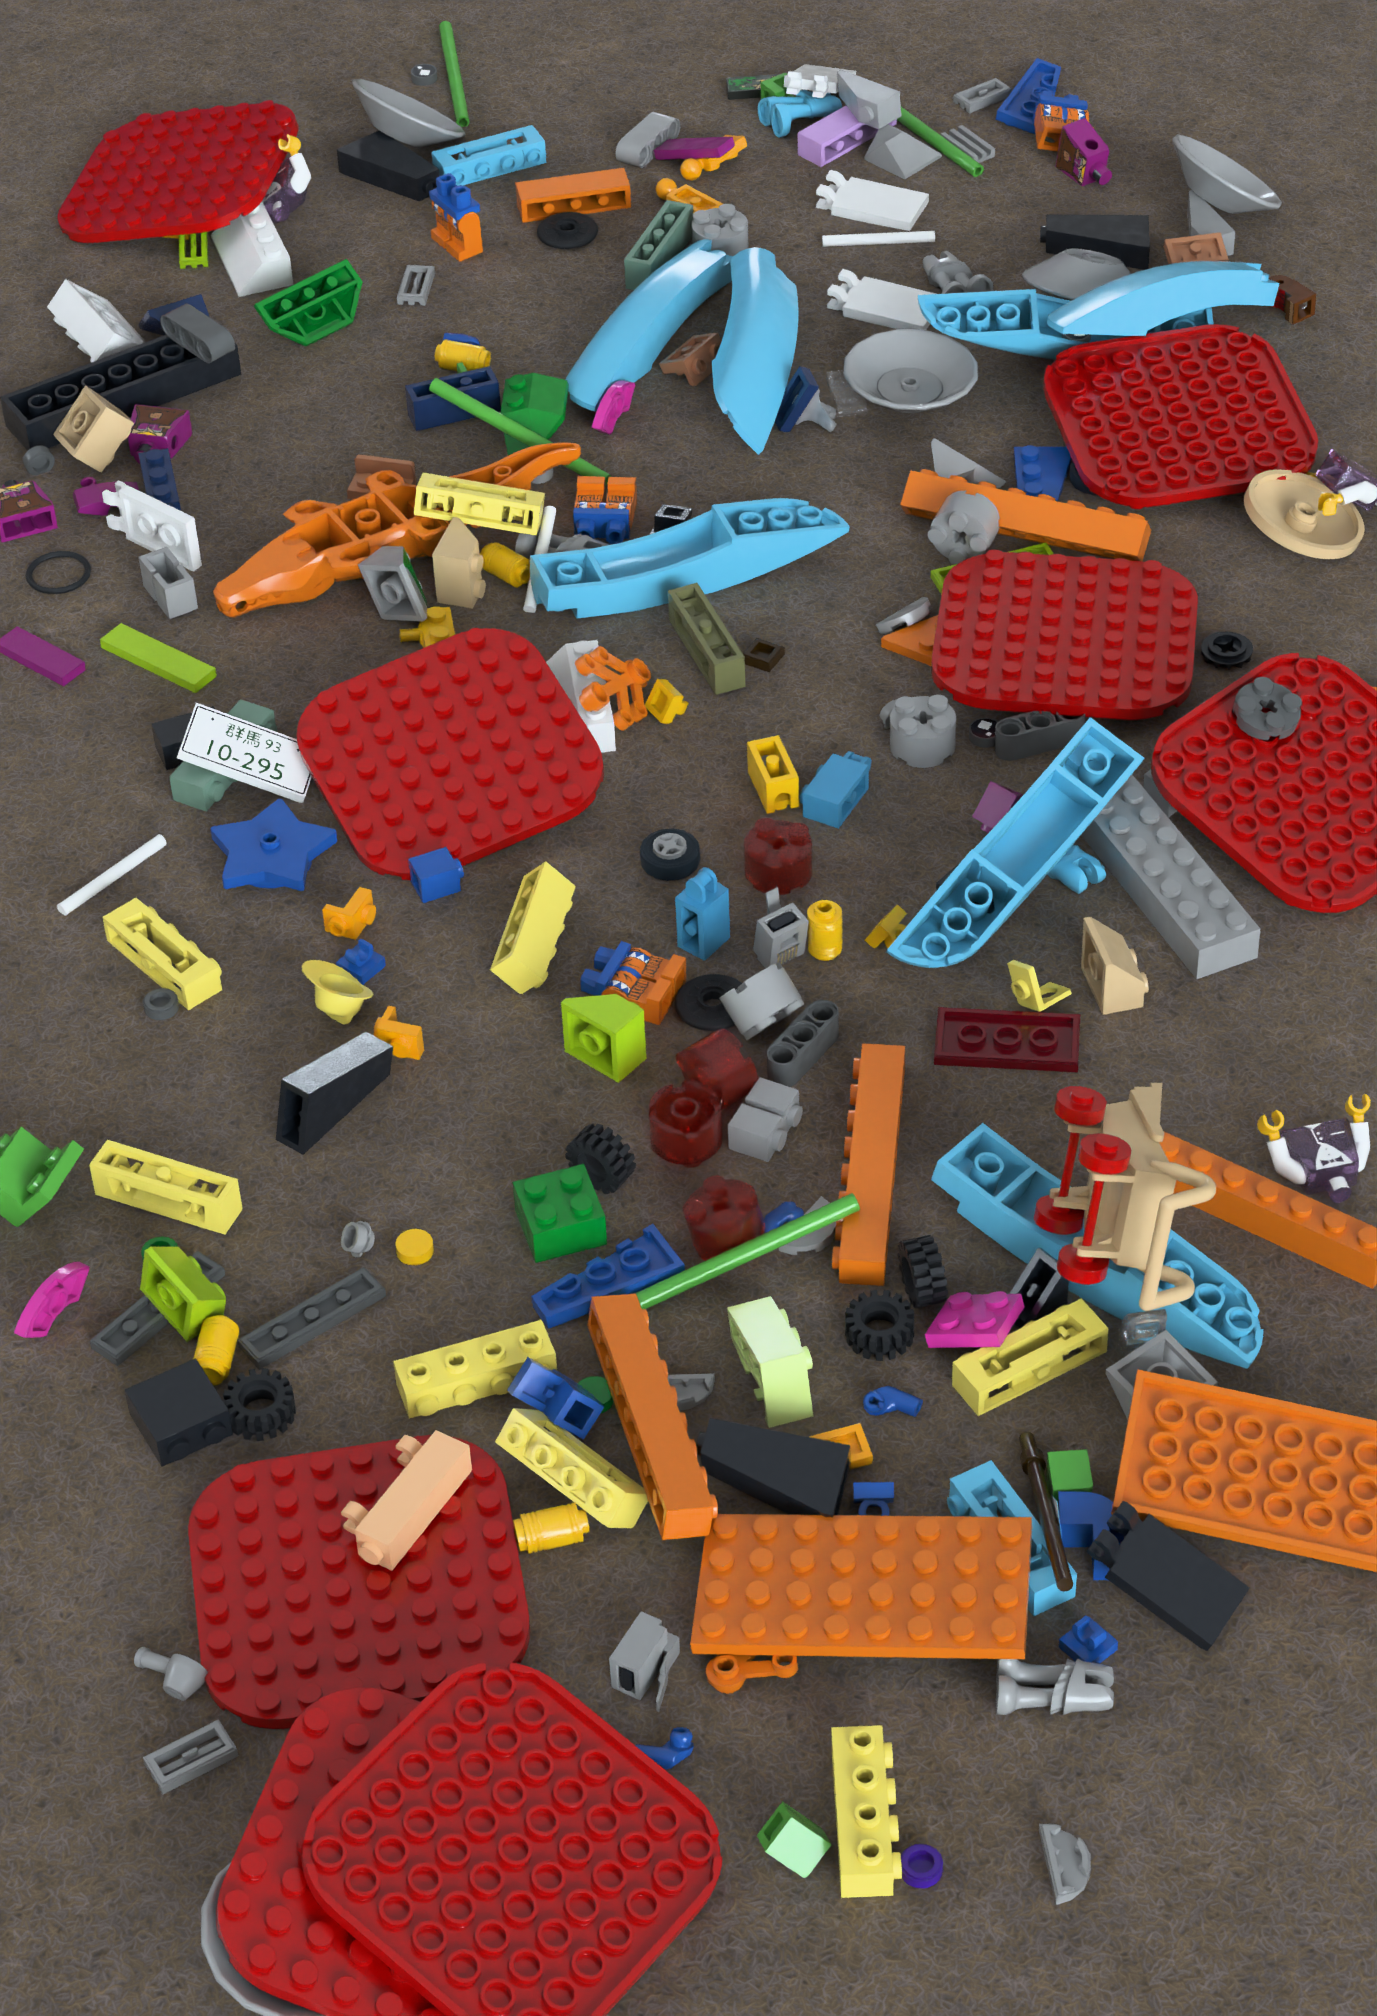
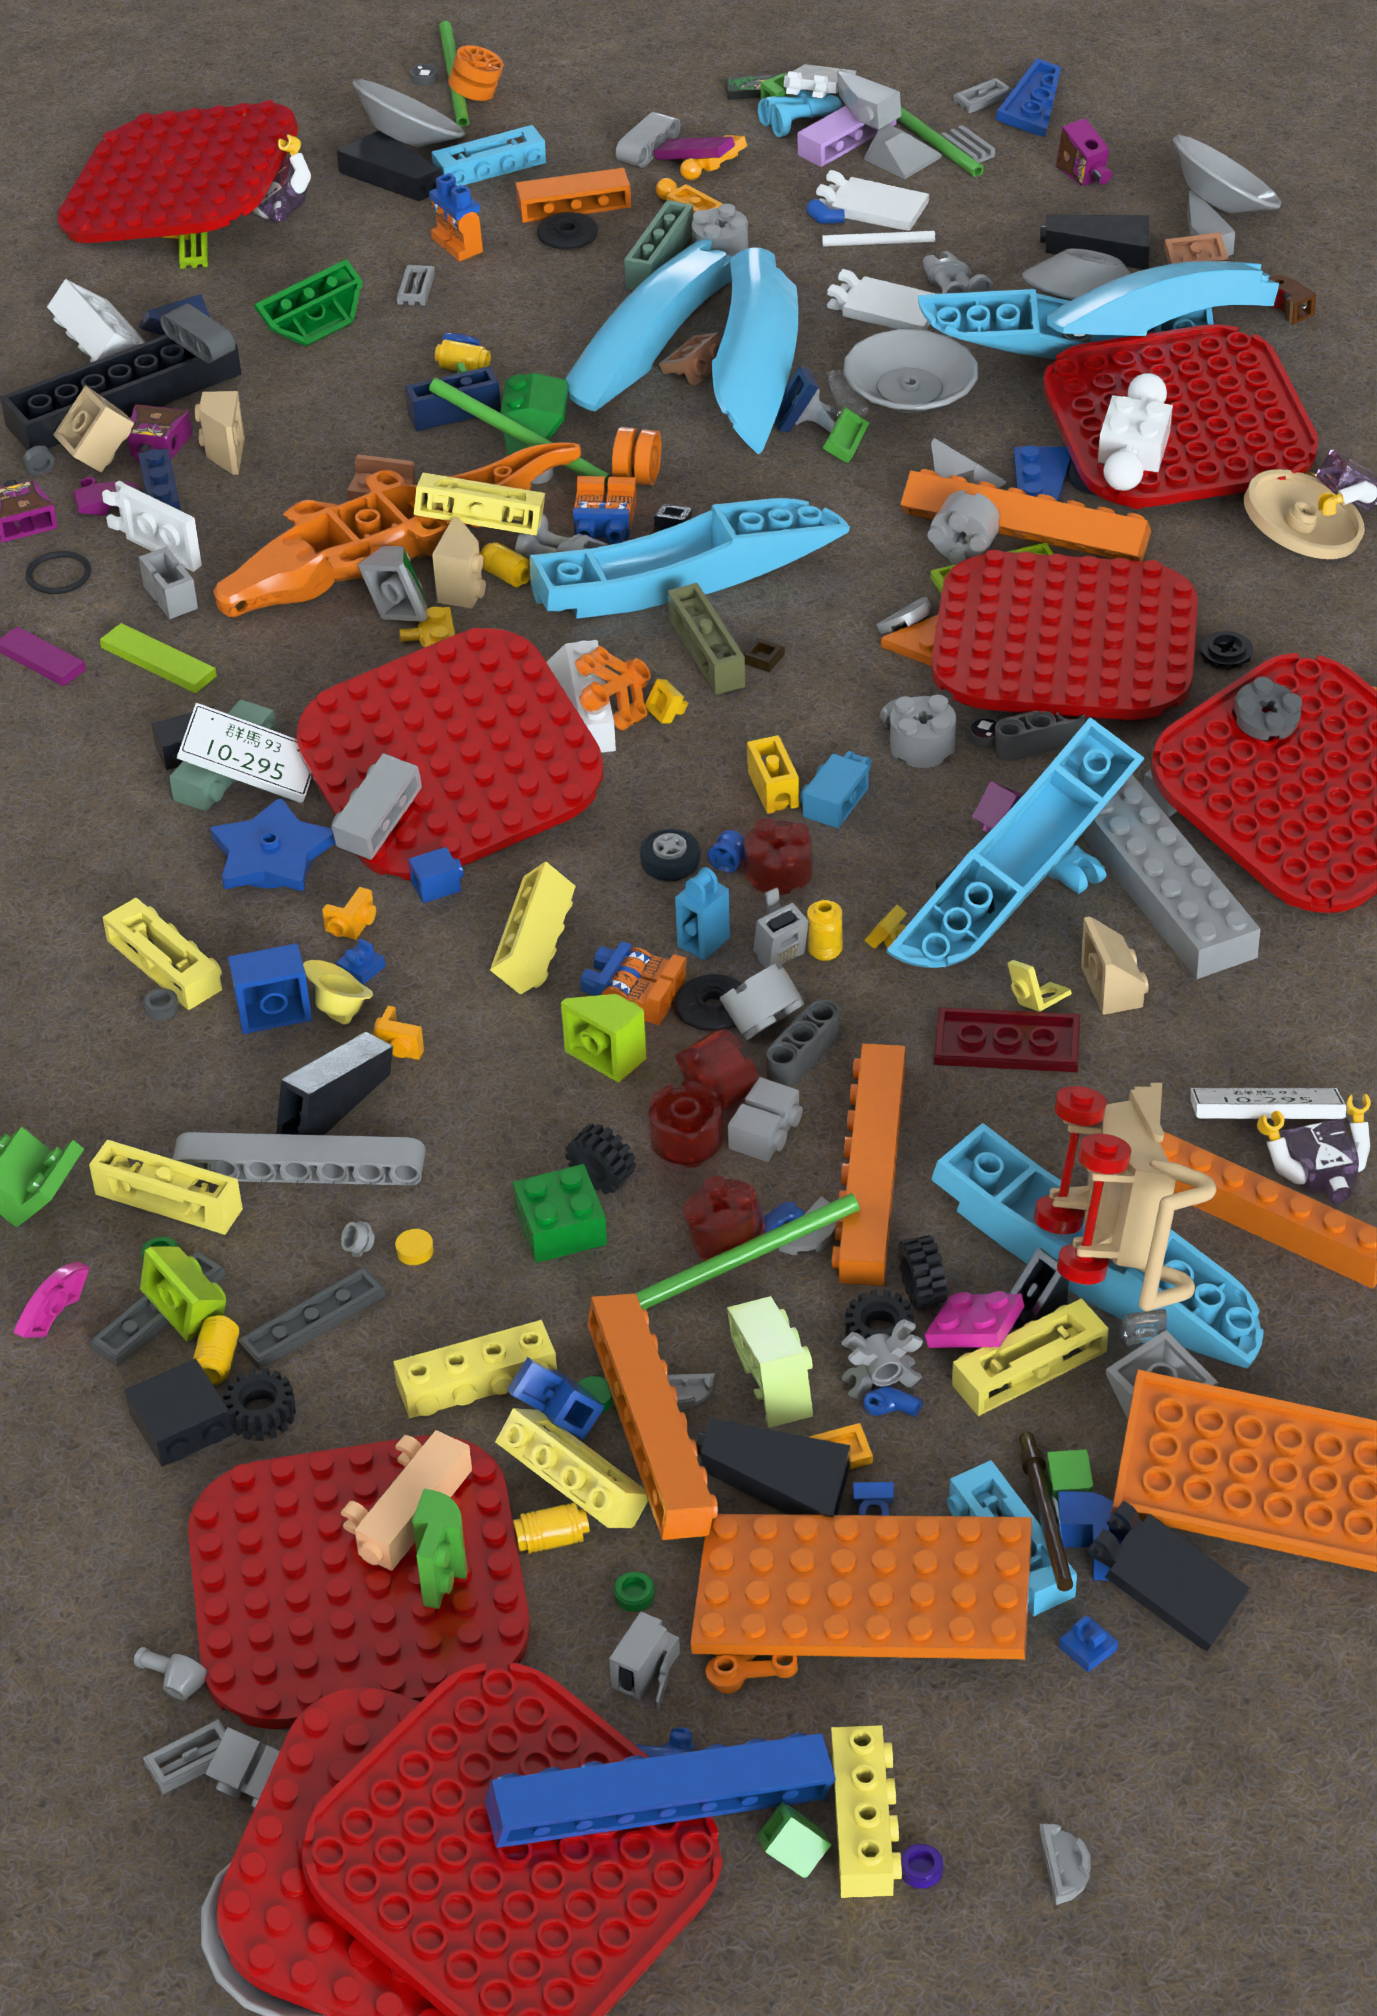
(111, 875): white bar -> none
(221, 428): none -> tan slope
(242, 1765): none -> light grey piece
(253, 253): white slope -> none
(270, 988): none -> blue brick
(305, 1157): none -> light grey beam
(376, 806): none -> light grey brick
(438, 1545): none -> bright green brick
(475, 73): none -> orange wheel
(541, 548): white bar -> none
(612, 405): dark pink tile -> none
(626, 1271): blue wing -> none
(634, 1591): none -> green tile
(637, 455): none -> orange wheel
(658, 1789): none -> blue brick
(727, 851): none -> blue wheel
(823, 214): none -> blue arm
(846, 435): none -> bright green tile
(881, 1359): none -> light grey pin
(1052, 114): hips -> none
(1076, 1686): light grey piece -> none
(1135, 432): none -> white brick
(1254, 1102): none -> white tile

